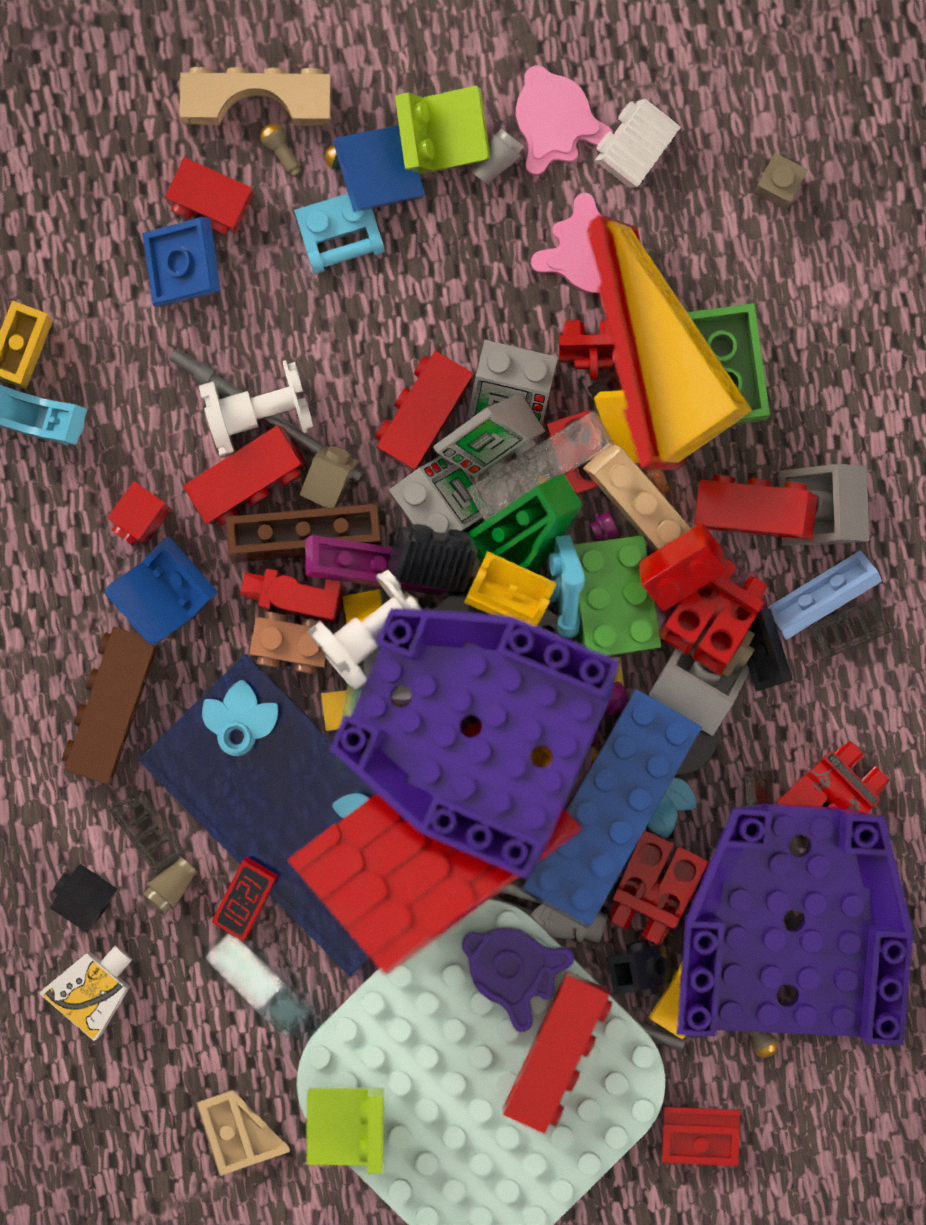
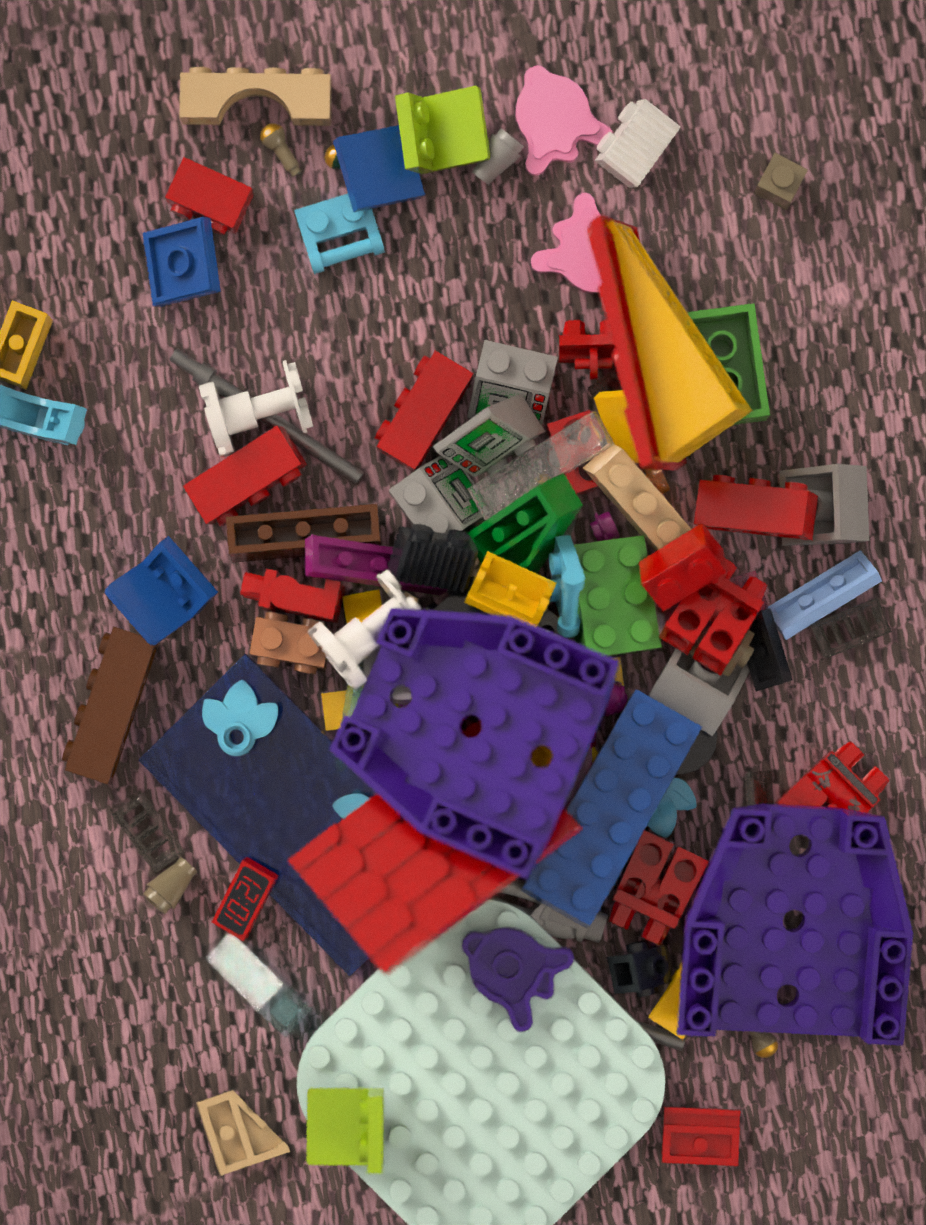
(82, 897): black brick -> none
(90, 991): torso -> none
(138, 515): red brick -> none
(329, 476): dark tan brick -> none
(556, 1052): red brick -> none

